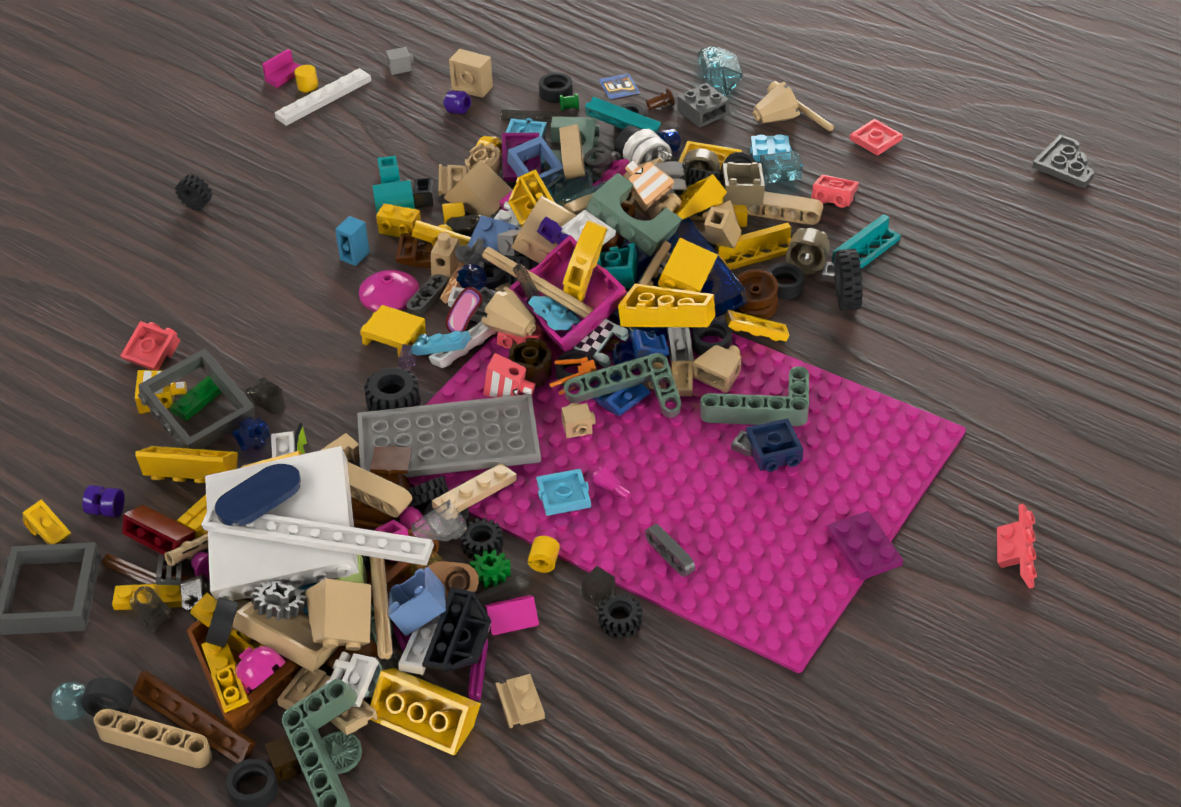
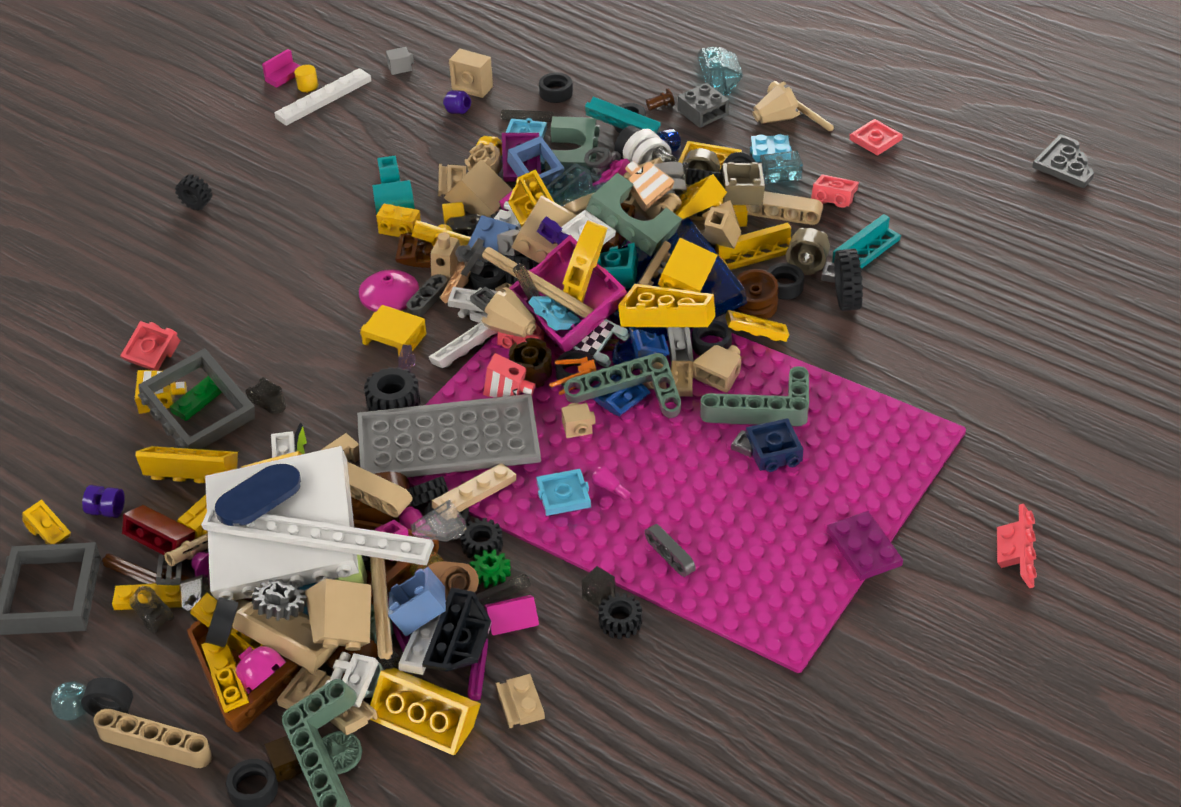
(193, 717): reddish brown plate -> none
(252, 433): clear blue brick -> none
(352, 240): dark azure brick -> none
(391, 460): reddish brown piece -> none
(423, 192): black slope -> none
(440, 343): medium azure plate -> none
(463, 309): sticker -> none
(472, 276): clear blue hair -> none
(543, 554): yellow piece -> none
(569, 102): green bush -> none
(572, 152): tan beam -> none
(619, 86): sticker -> none

